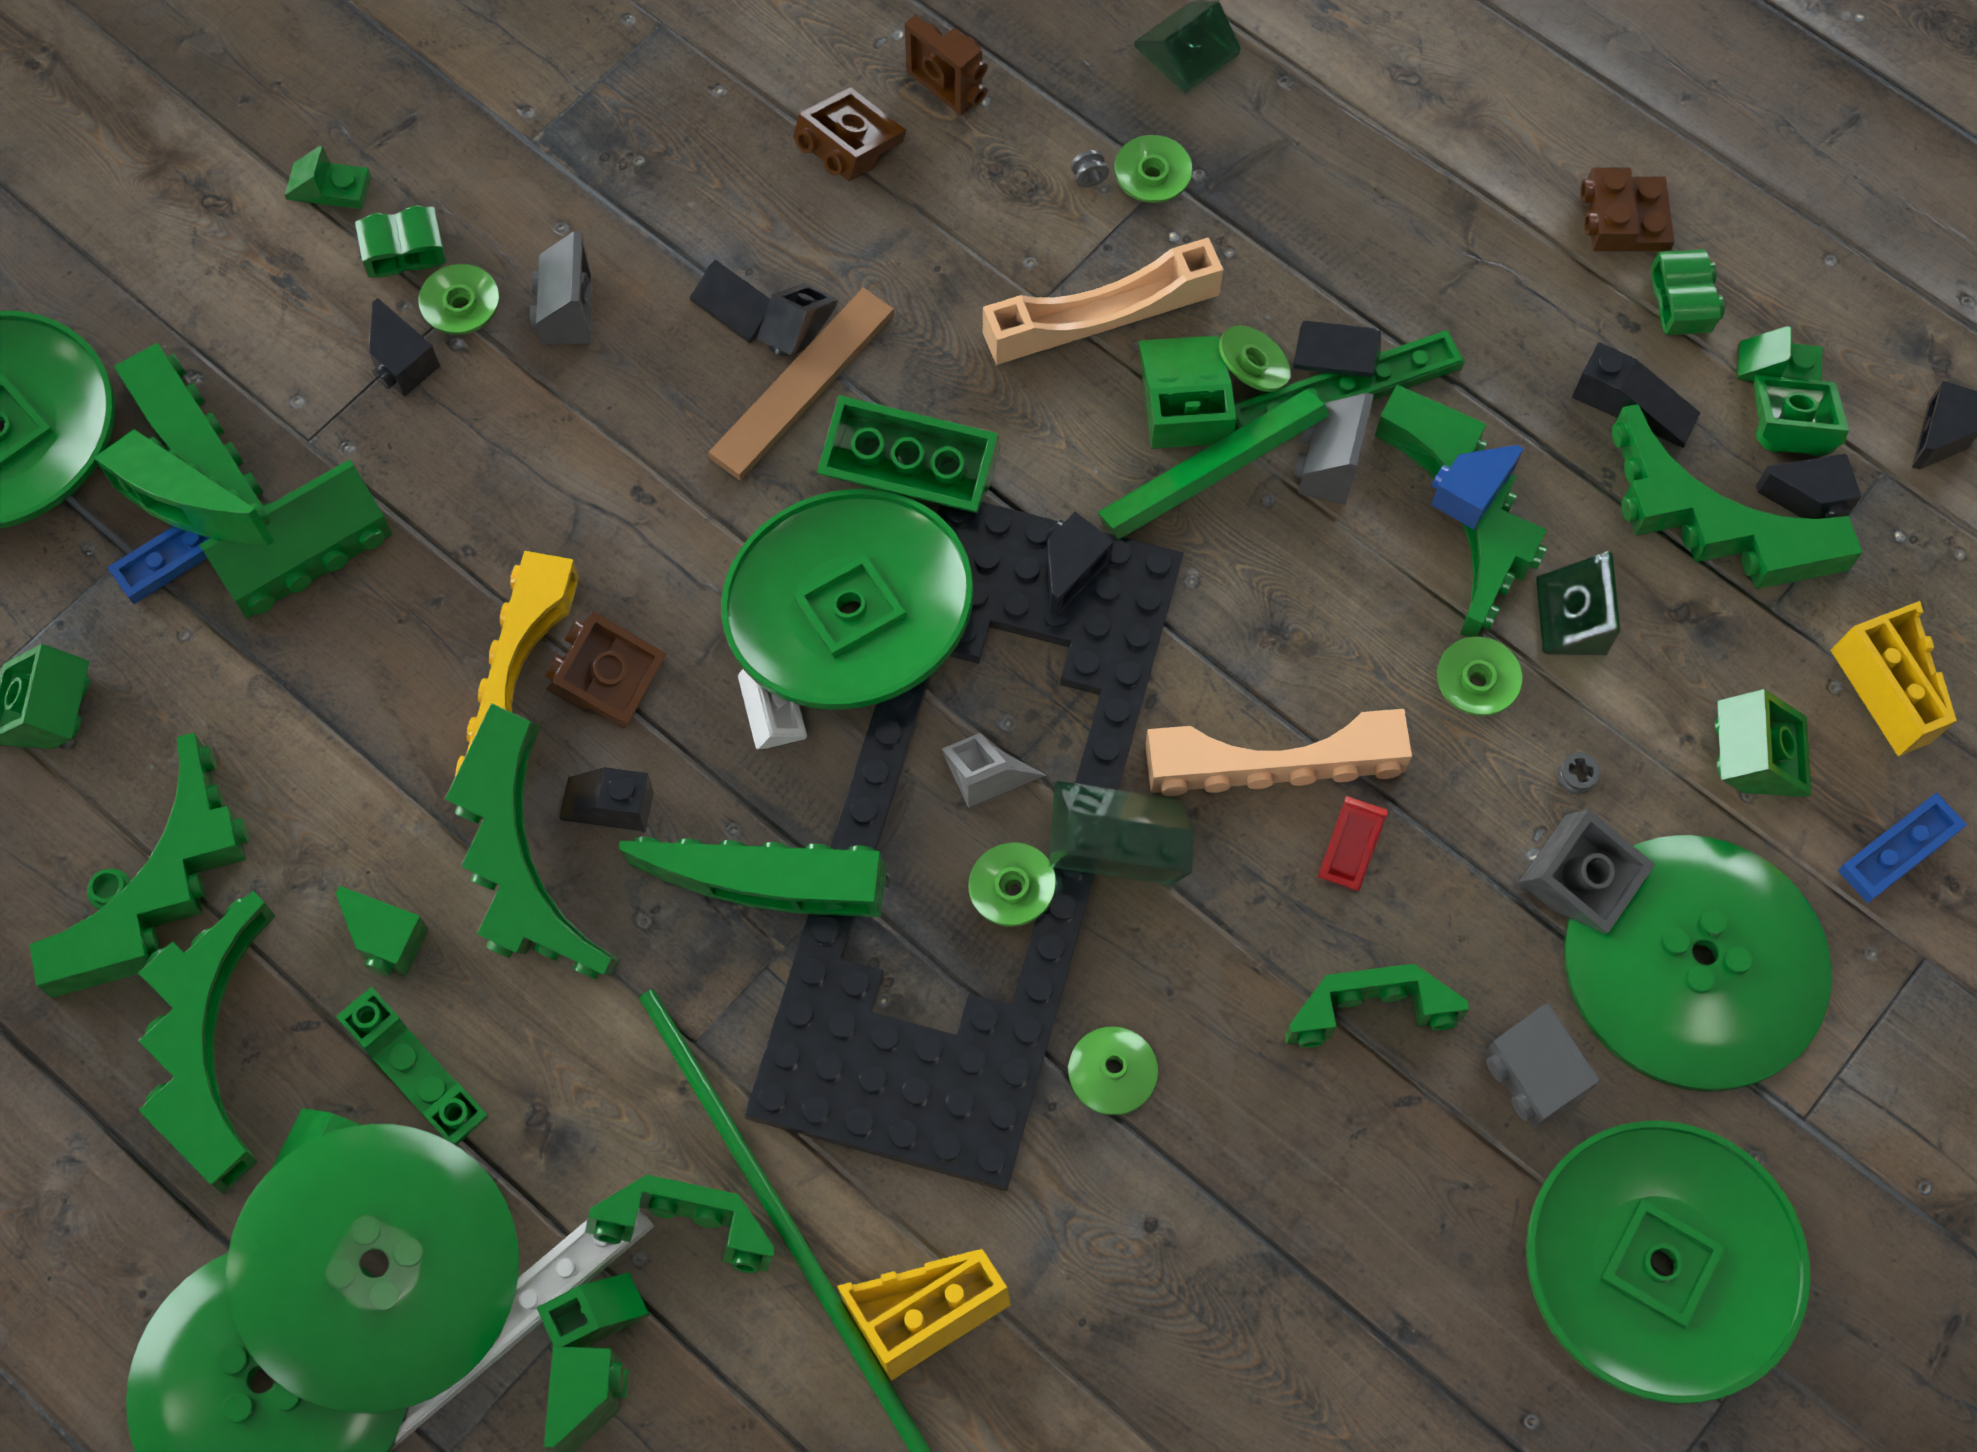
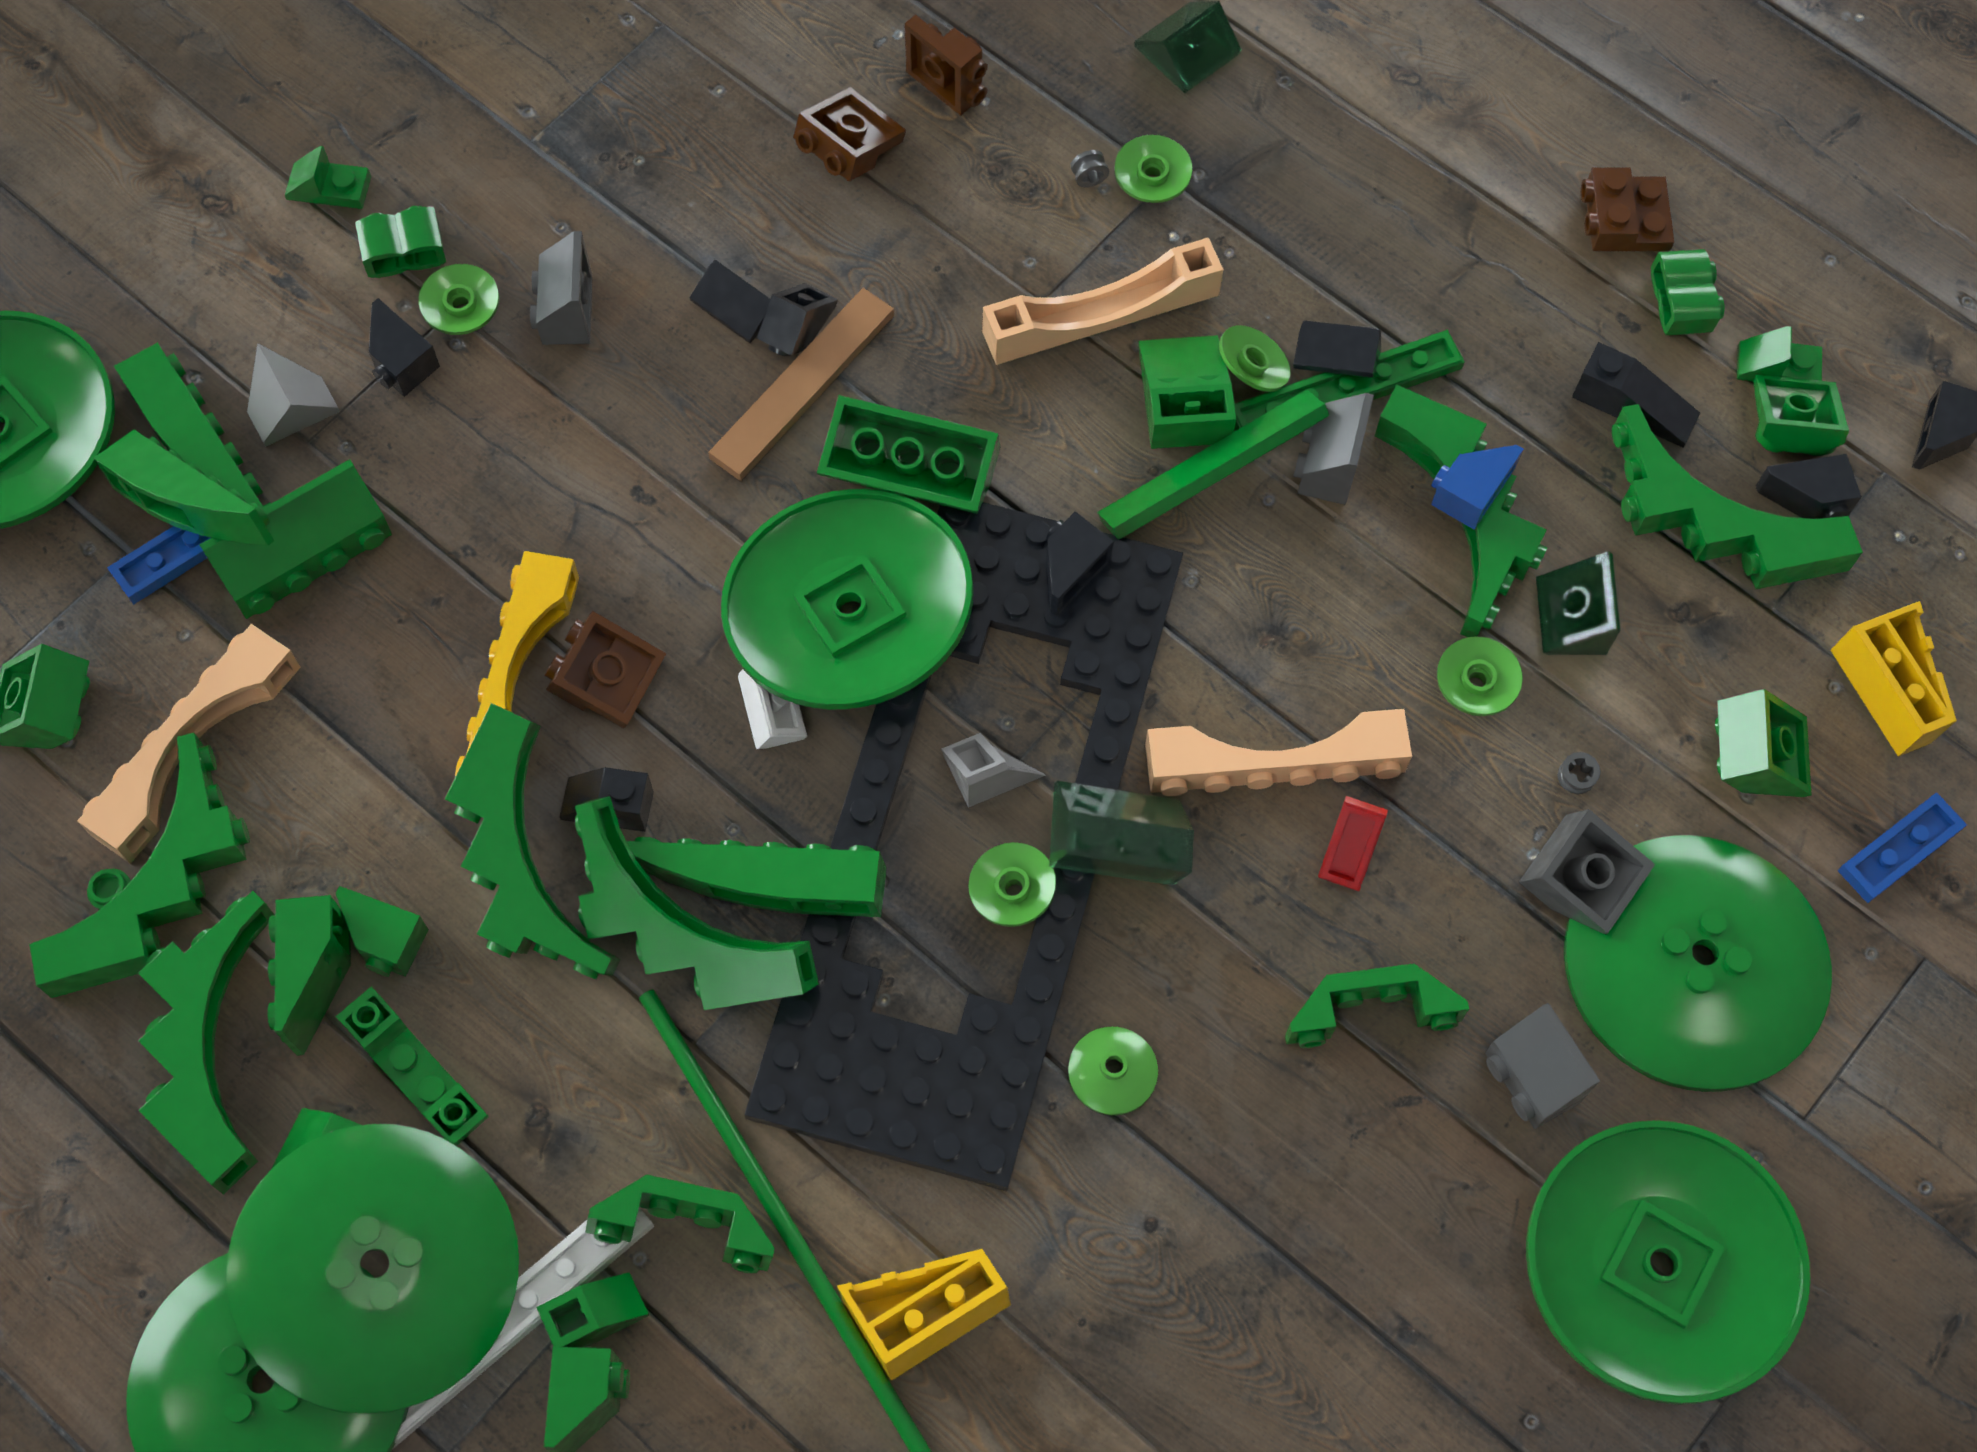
(130, 807): none -> light nougat arch
(285, 397): none -> light grey slope
(307, 965): none -> green slope
(669, 938): none -> green arch

